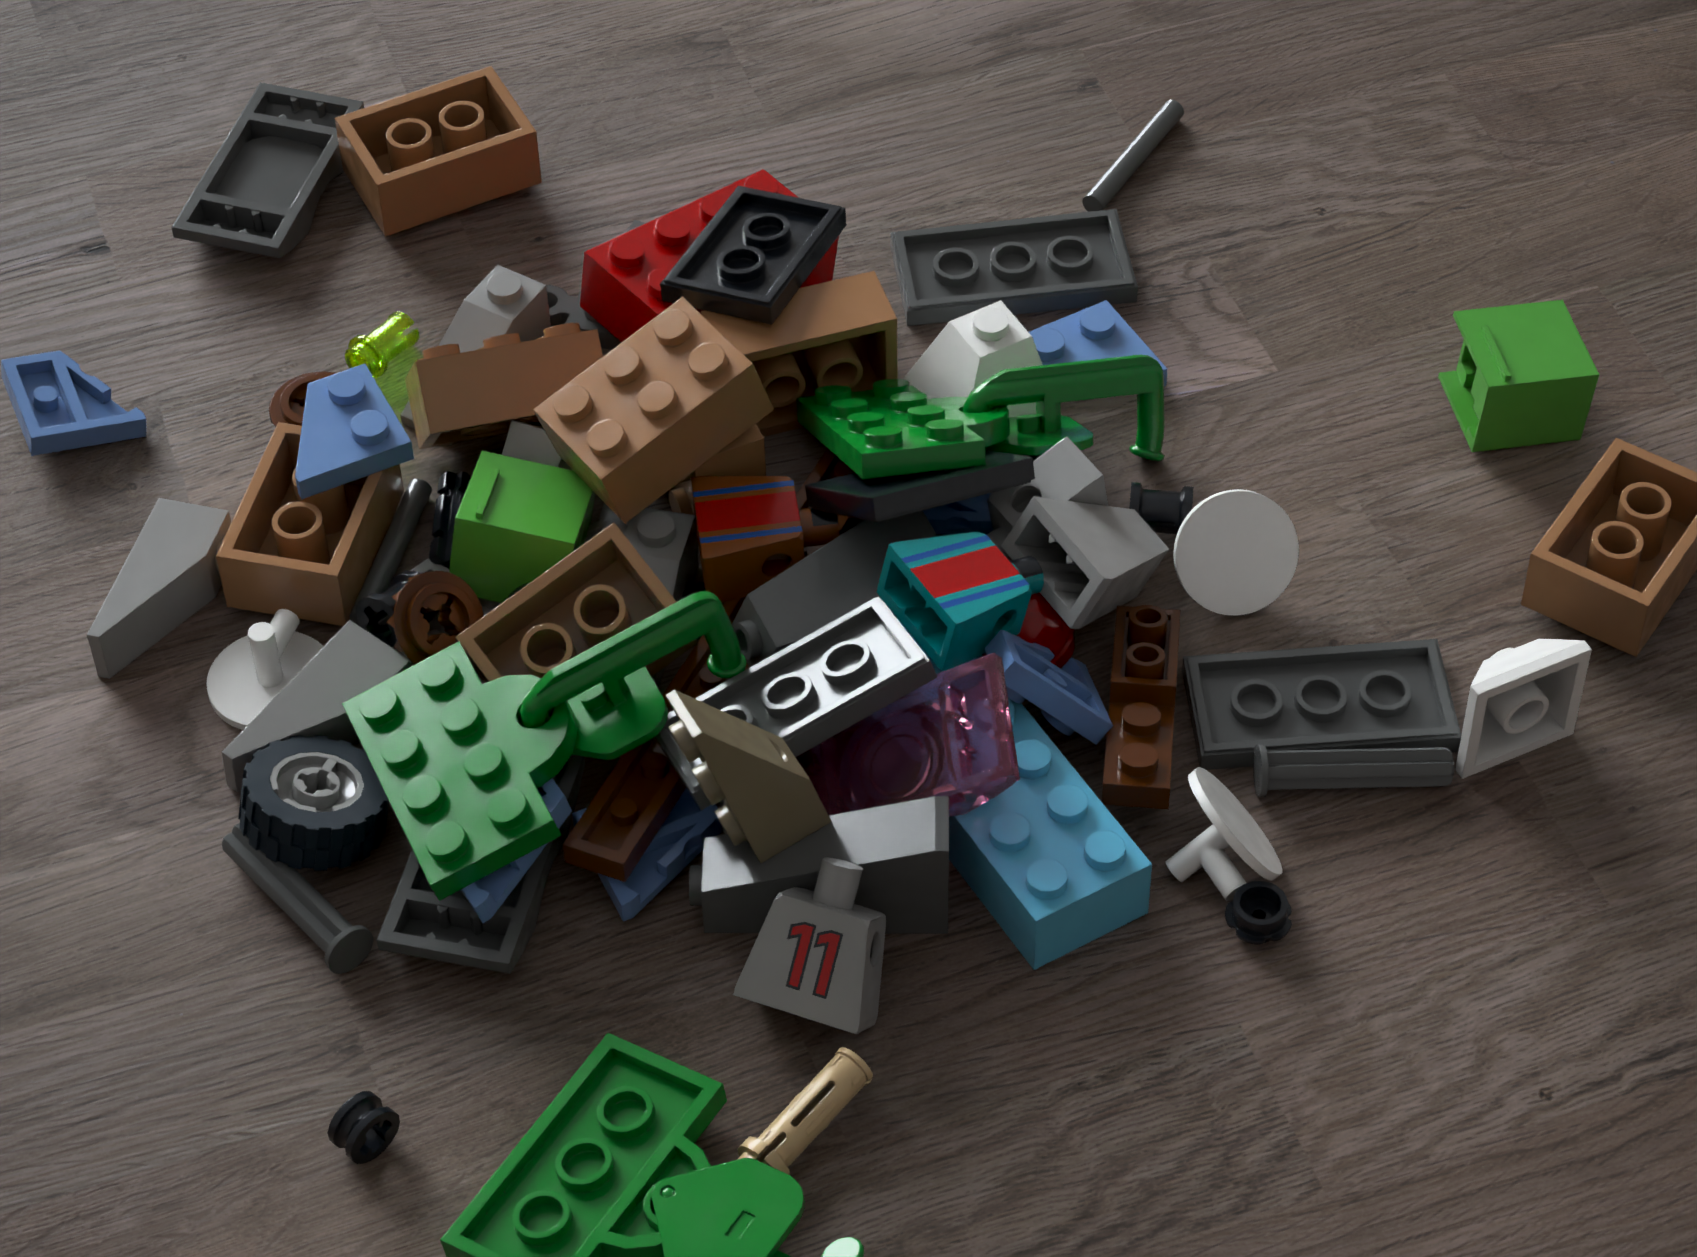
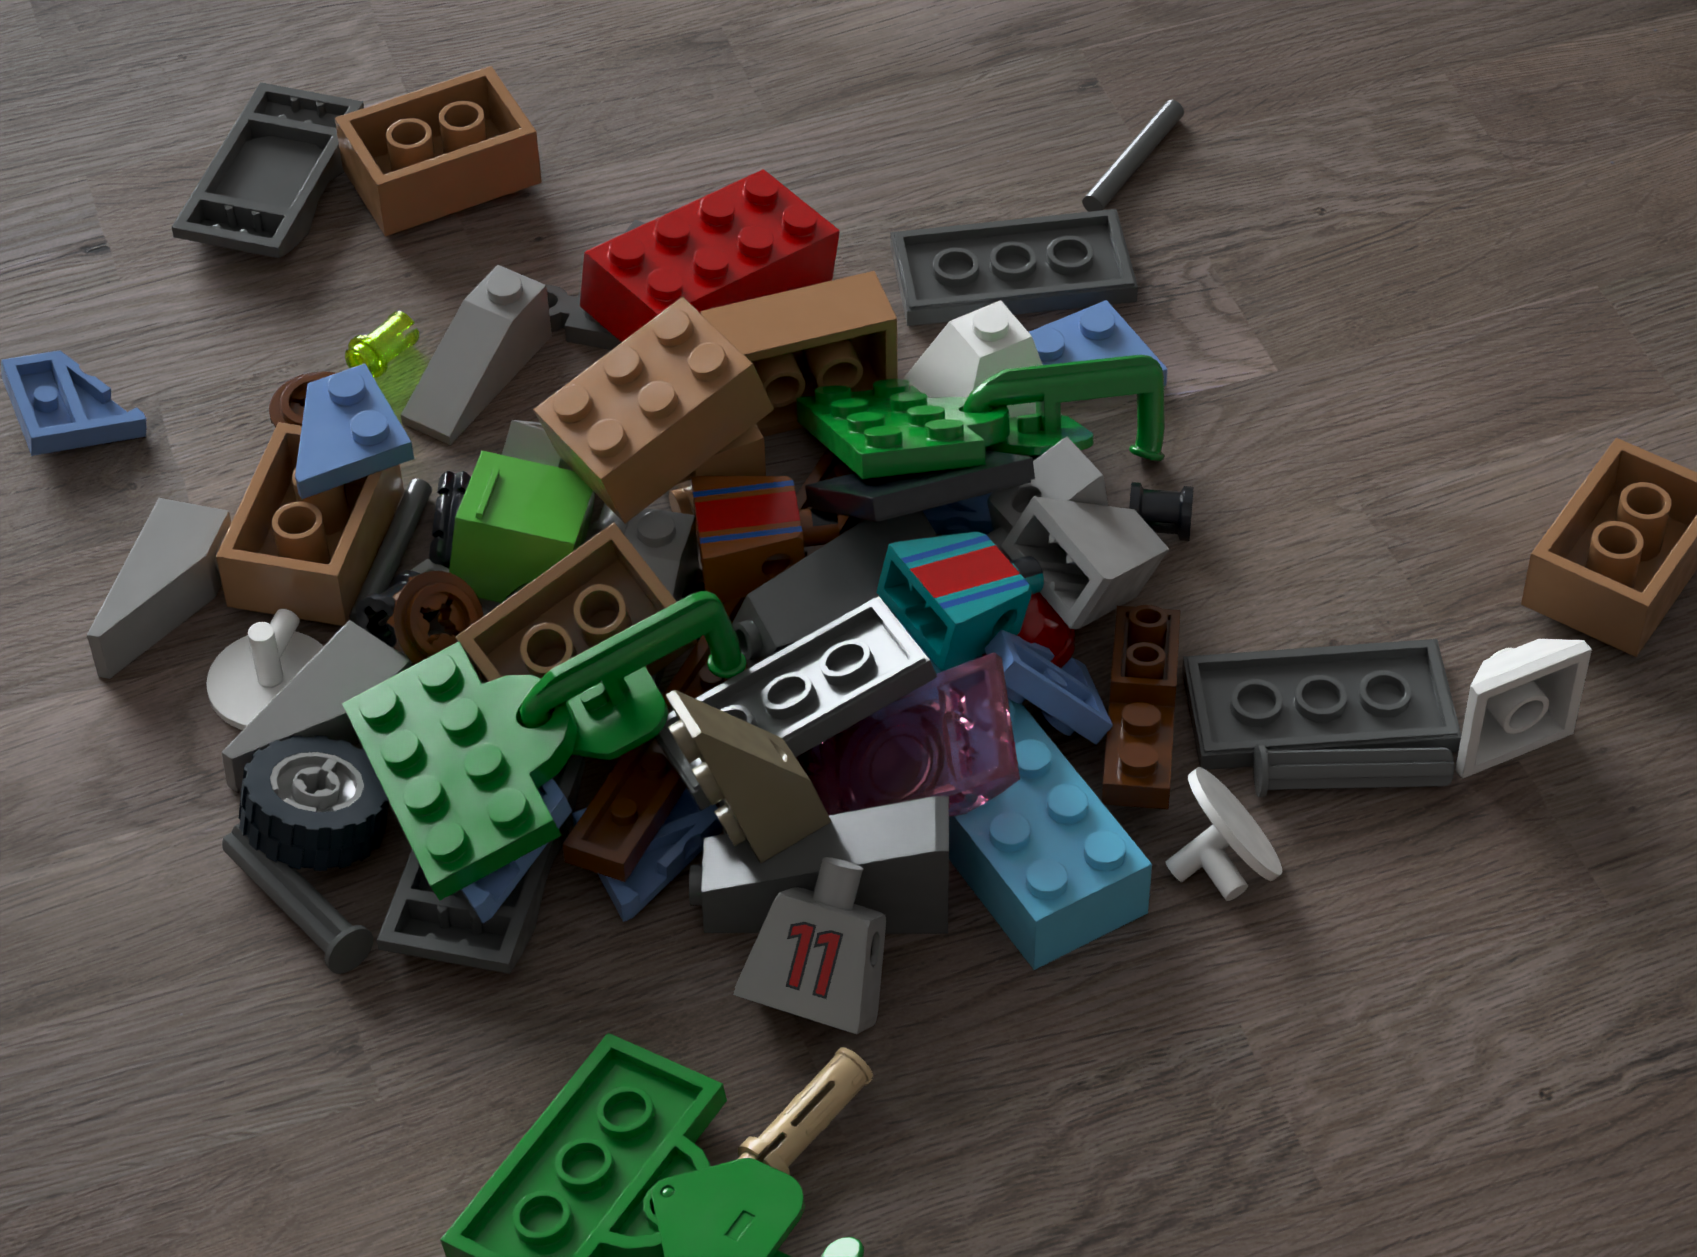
(363, 1127): black bush -> none
(483, 390): medium nougat brick -> none
(754, 254): black tile -> none
(1236, 552): white shield -> none
(1262, 900): black plate -> none
(1520, 376): bright green piece -> none

